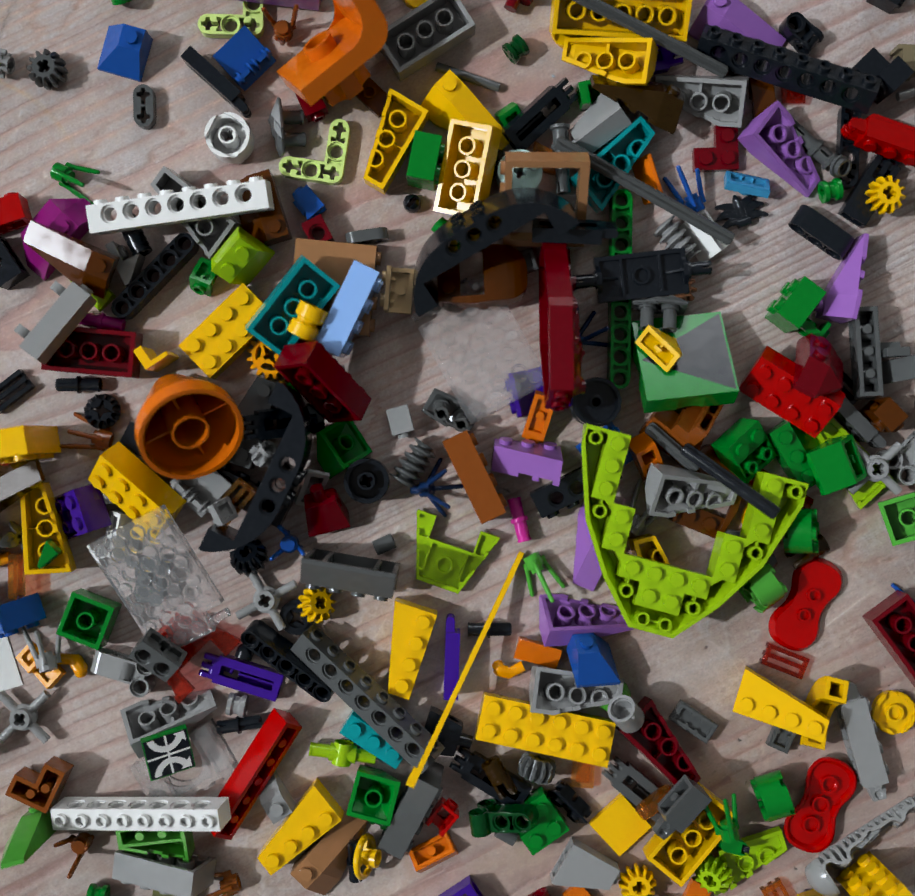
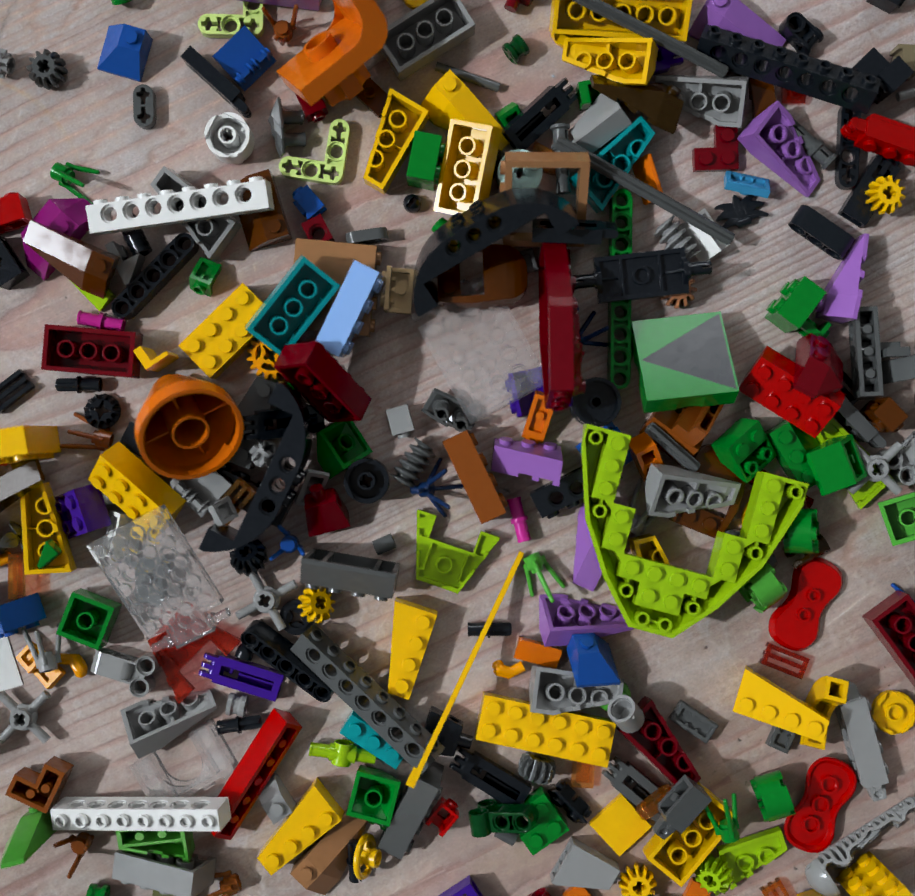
(57, 322): light grey brick -> none
(158, 654): dark grey brick -> none
(167, 752): tile -> none
(240, 258): lime slope -> none
(307, 320): yellow wheel -> none
(433, 852): orange slope -> none
(452, 655): dark purple hinge -> none
(497, 775): dark brown hinge -> none
(660, 347): yellow slope -> none
(668, 306): dark grey connector -> none
(692, 201): blue plant -> none
(730, 481): black axle -> none
(737, 848): green piece -> none
(830, 190): green wheel -> none
(840, 166): dark grey plate -> none

